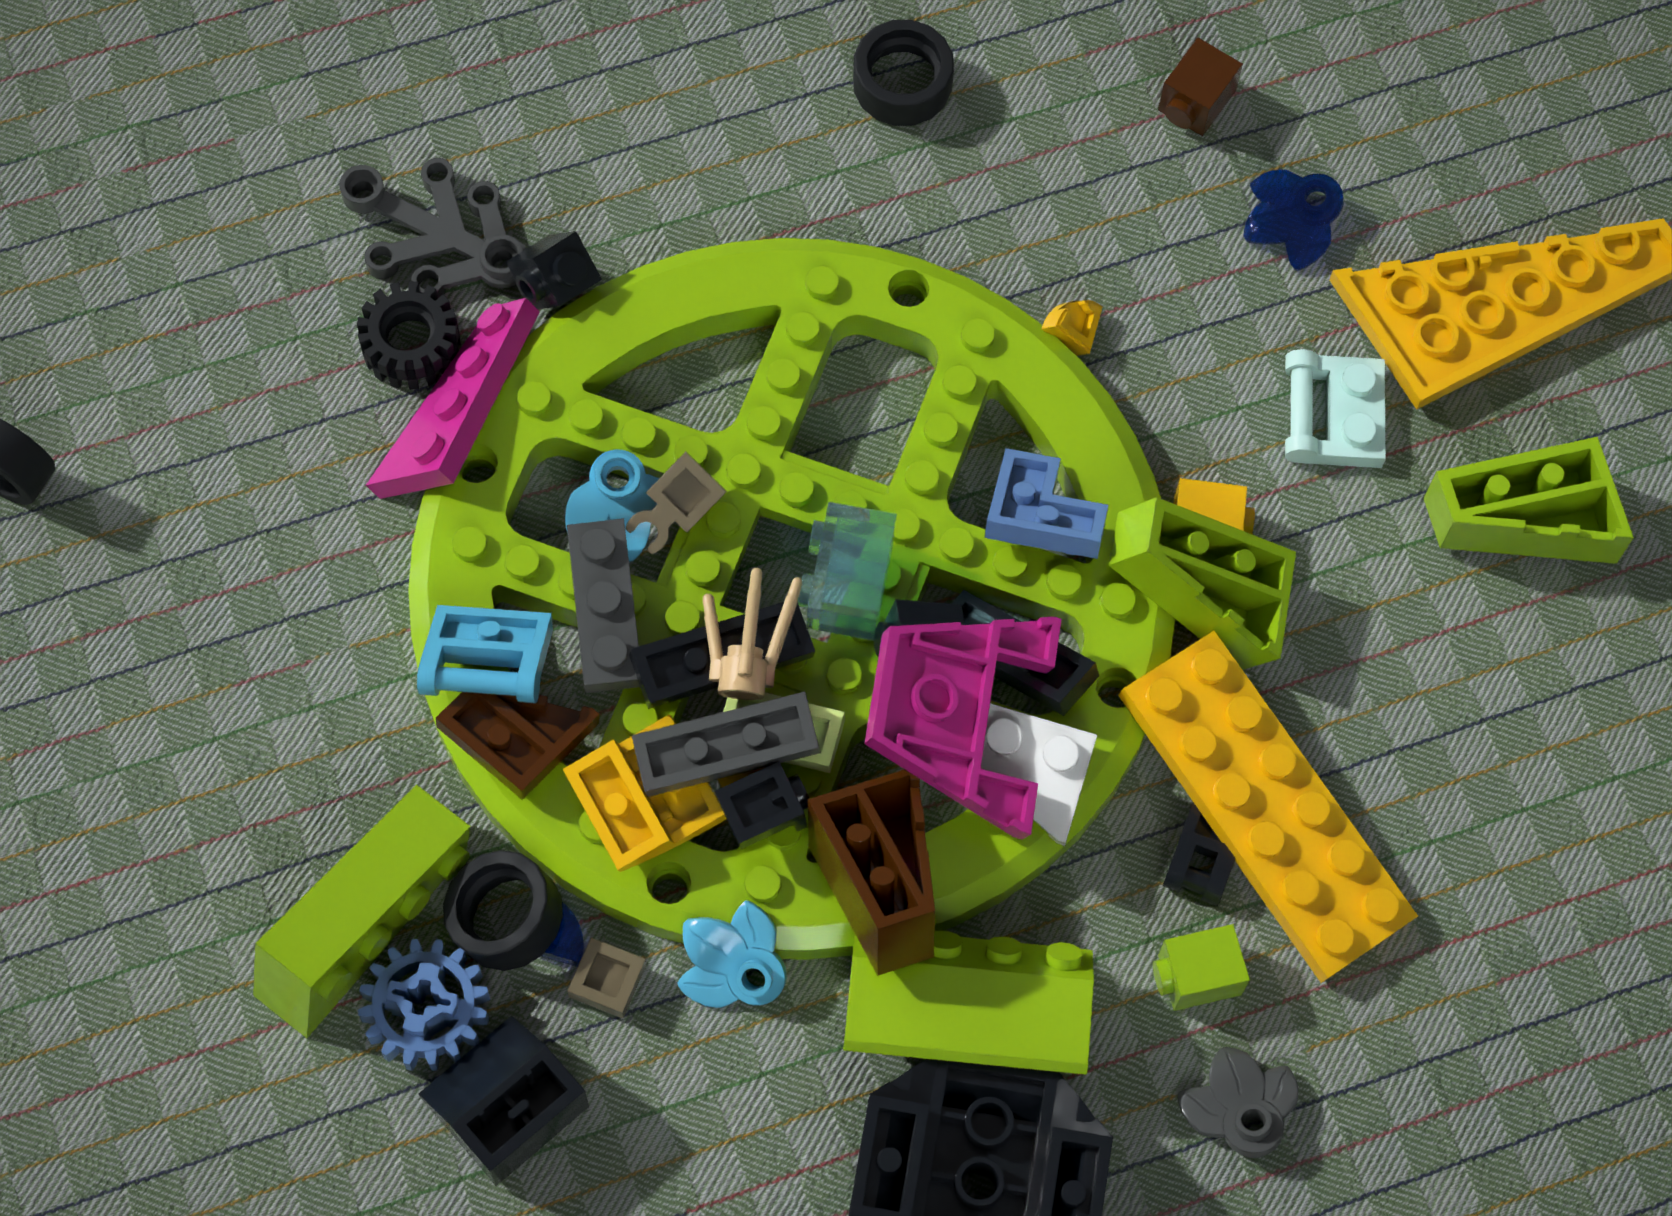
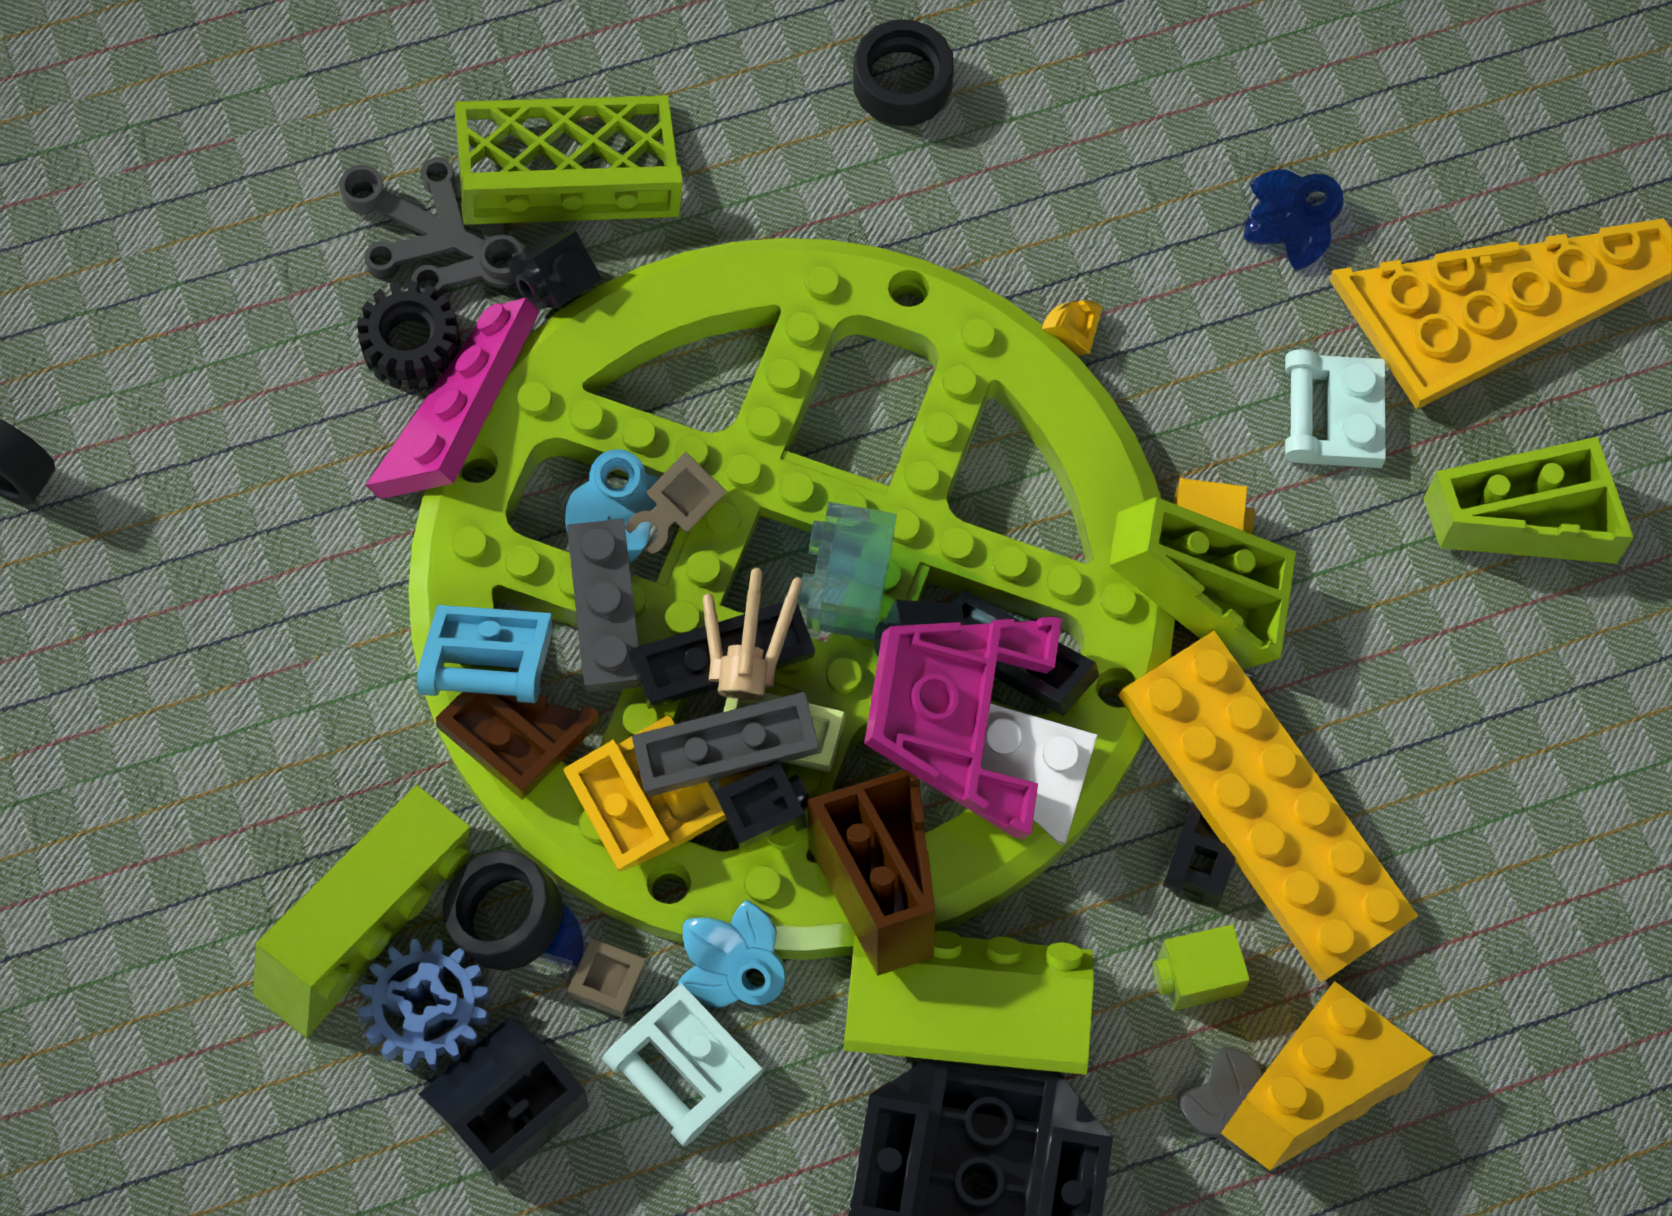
(570, 189): none -> lime fence
(697, 1050): none -> light aqua plate
(1031, 515): medium blue plate -> none
(1199, 87): reddish brown brick -> none
(1323, 1077): none -> yellow wedge

